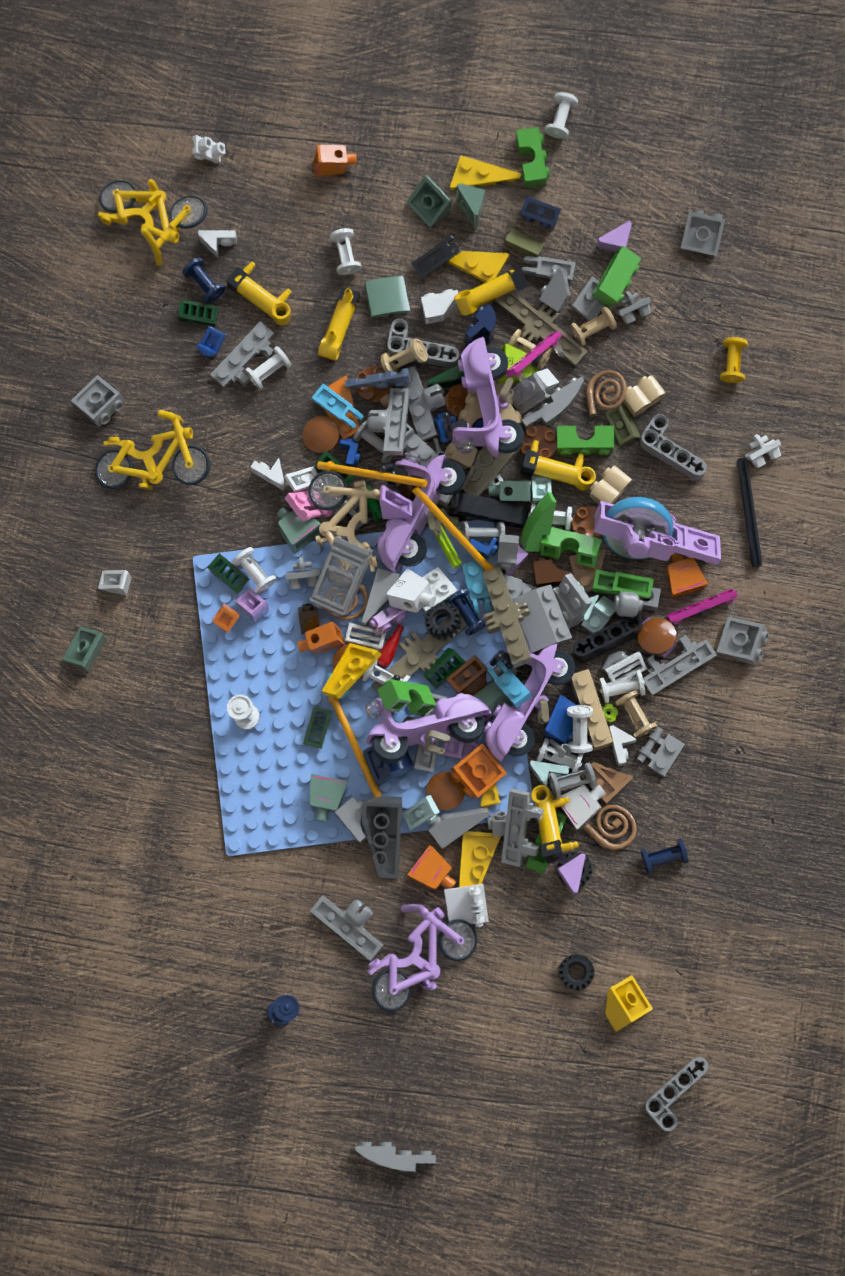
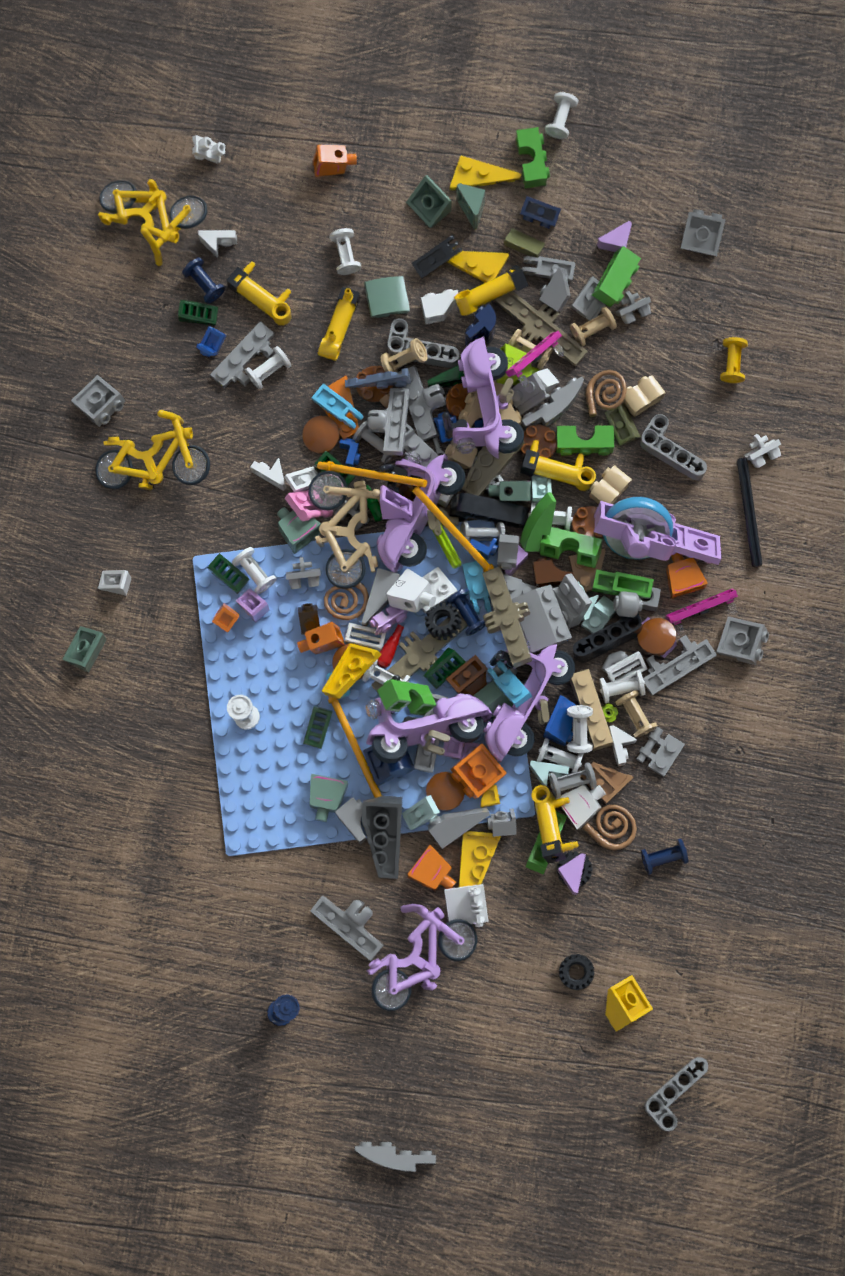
(341, 576): light grey door -> none
(518, 813): light grey hinge -> none
(563, 750): light grey hand -> none

